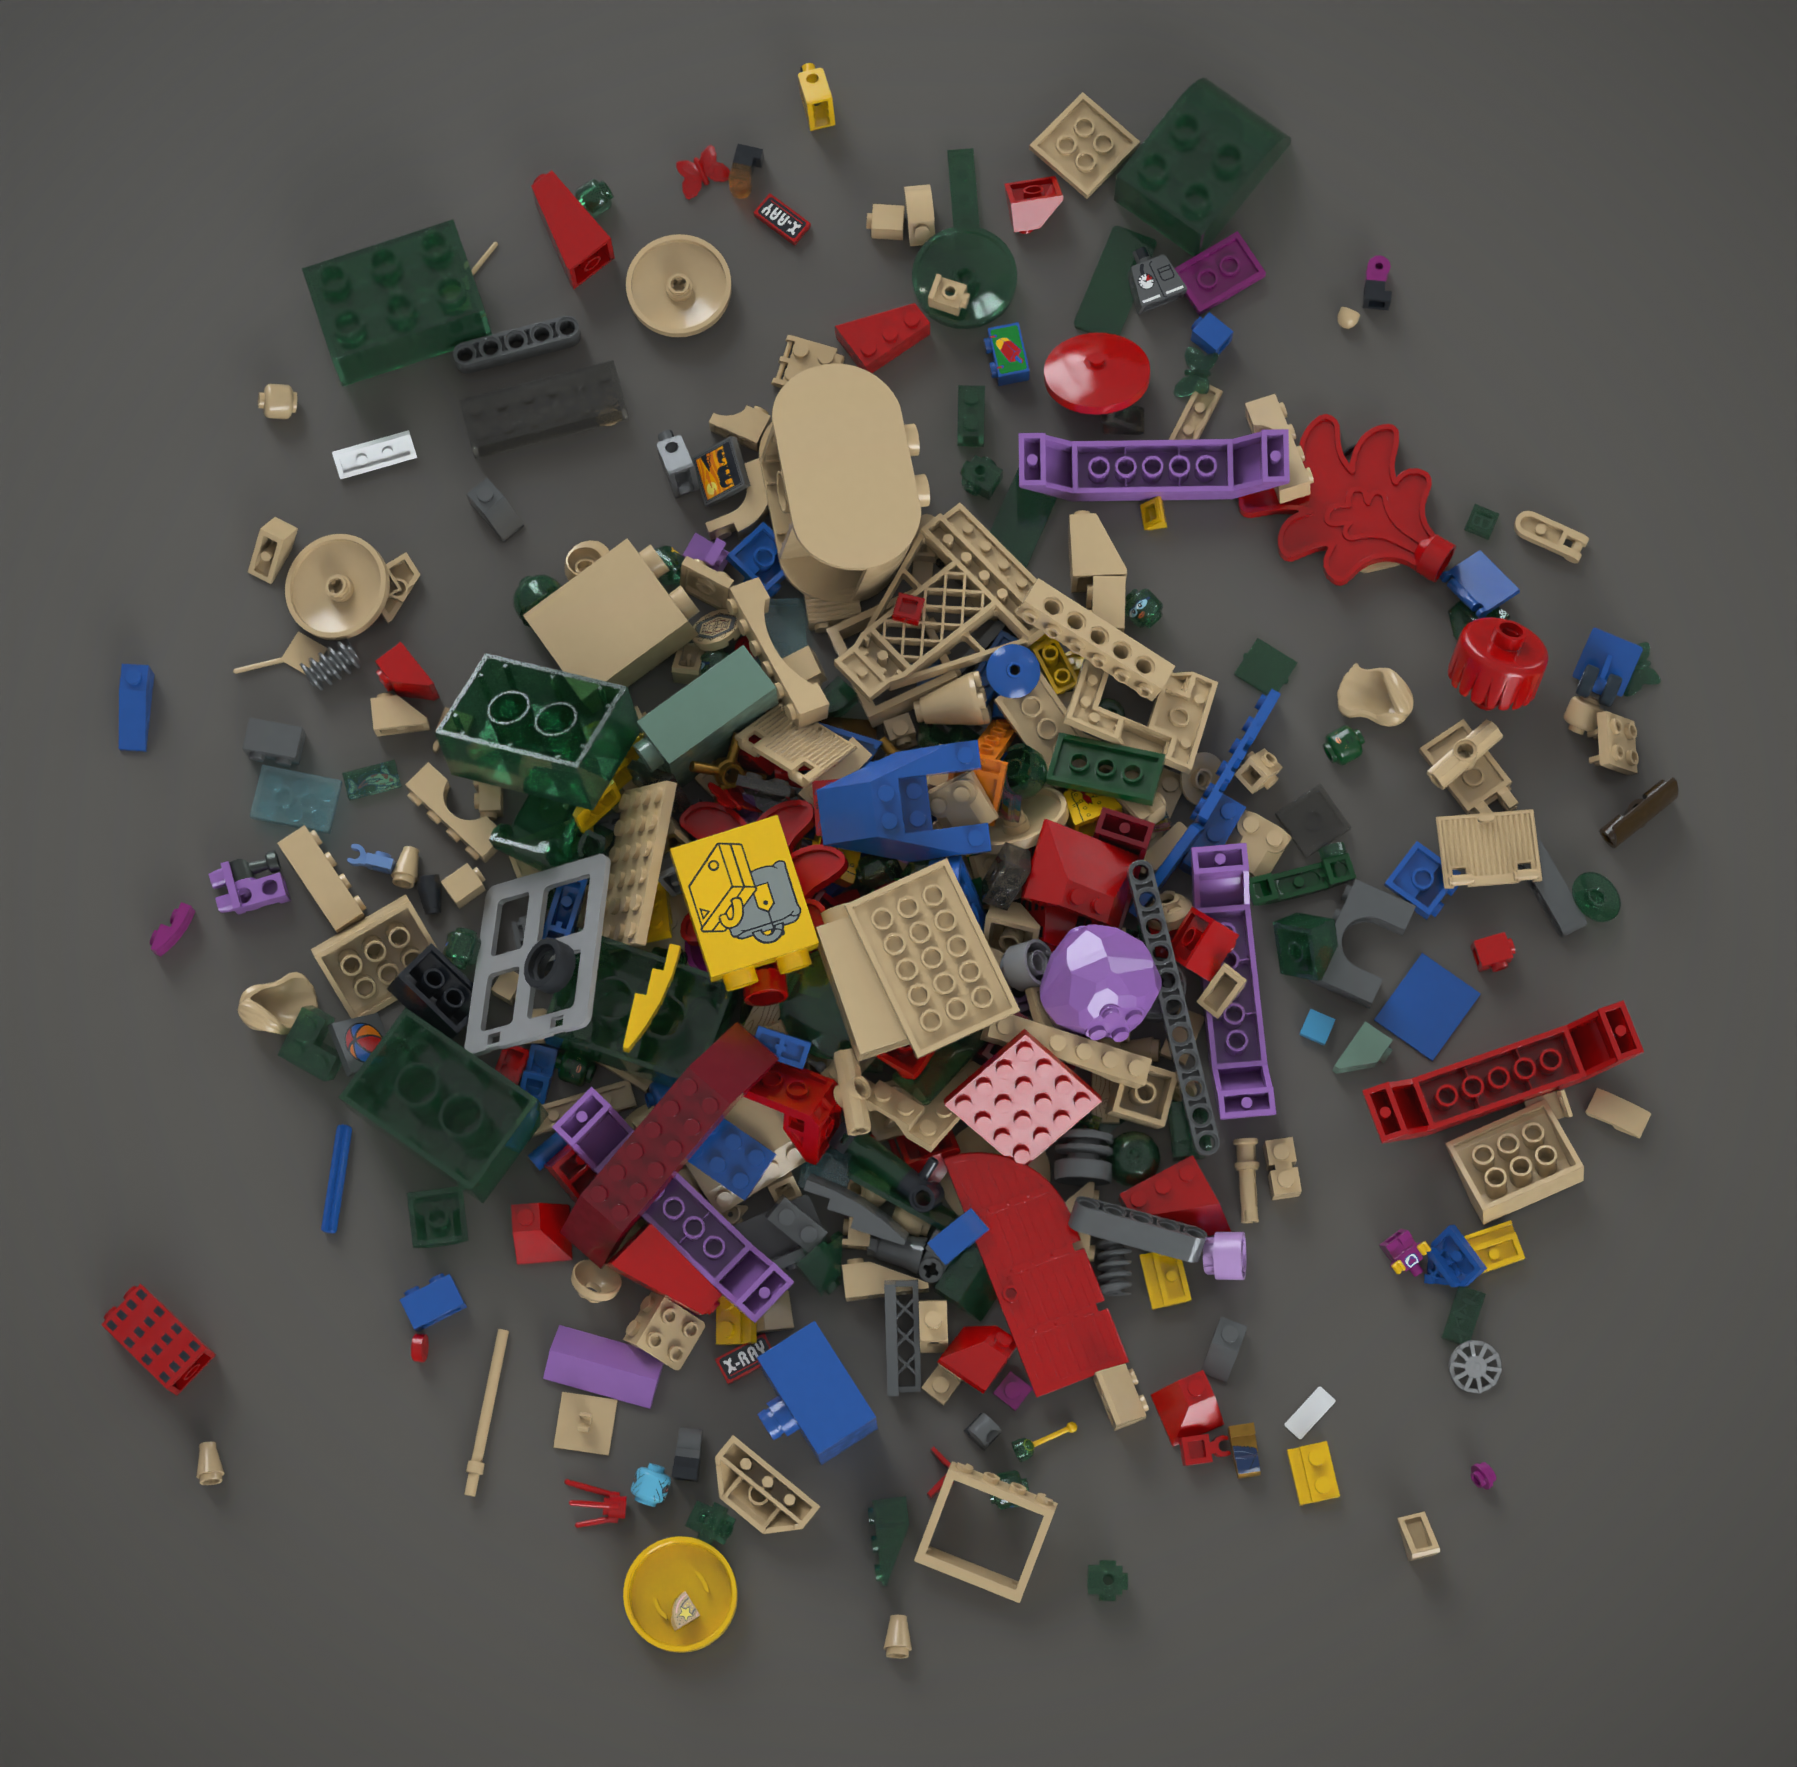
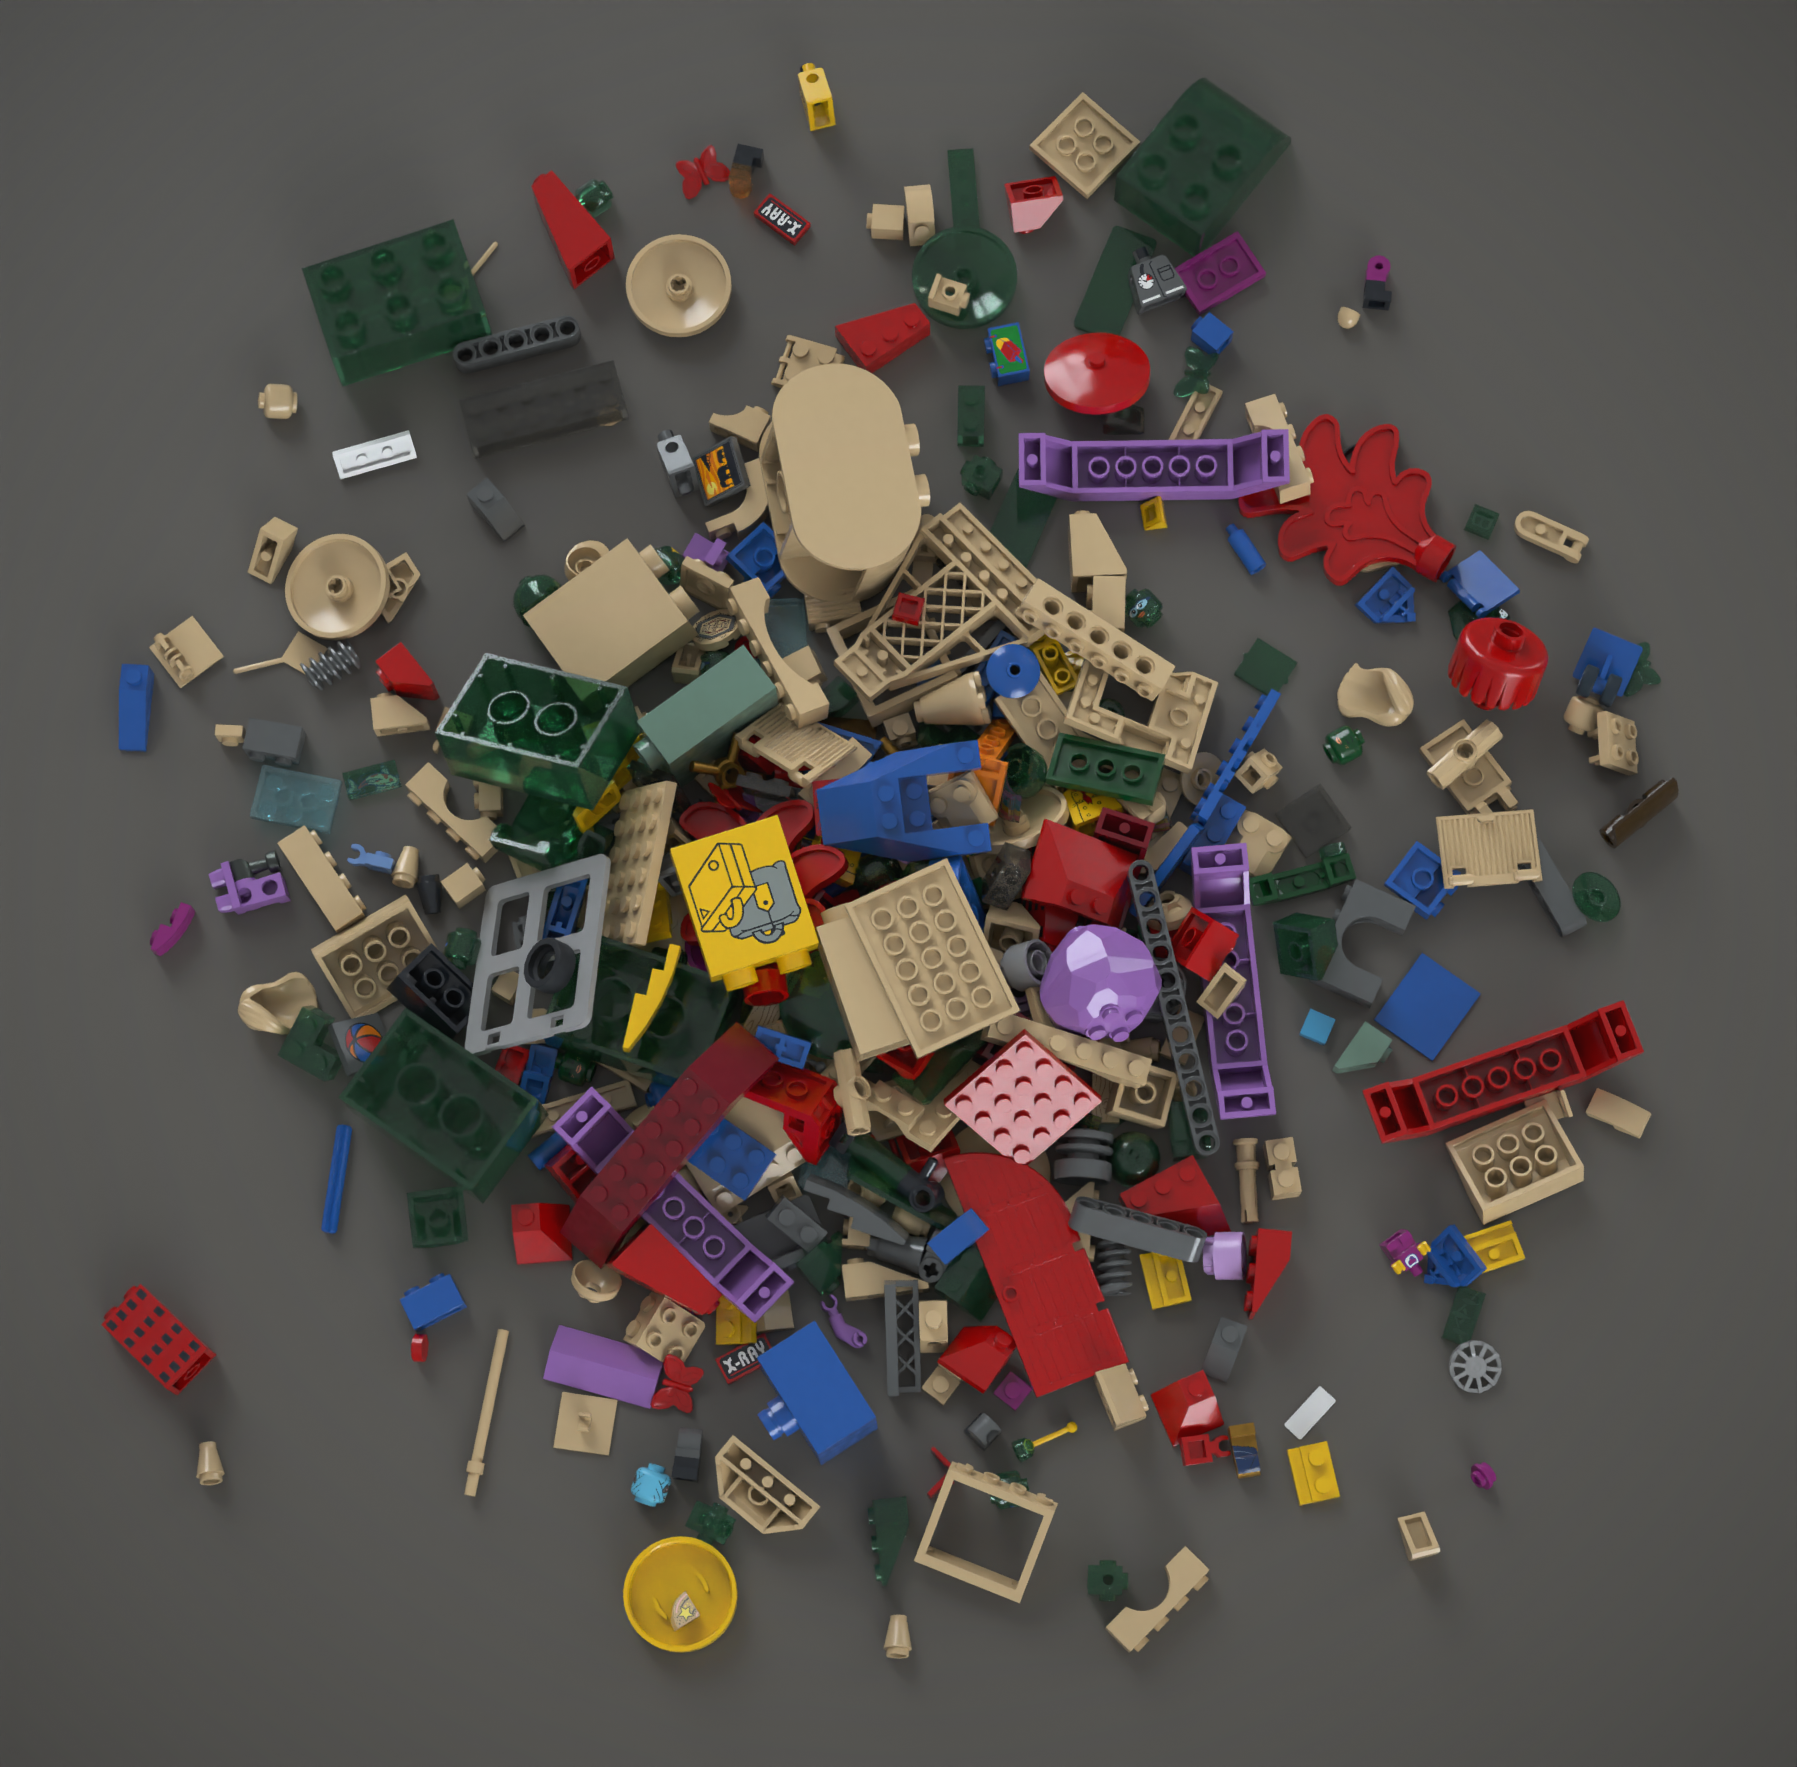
(185, 651): none -> tan hinge
(230, 734): none -> tan plate
(613, 1506): red plant -> none
(679, 1385): none -> red piece
(841, 1329): none -> medium lavender arm
(1183, 1574): none -> tan arch
(1245, 549): none -> blue cylinder
(1270, 1256): none -> red slope
(1389, 599): none -> blue slope
(1493, 952): red brick -> none

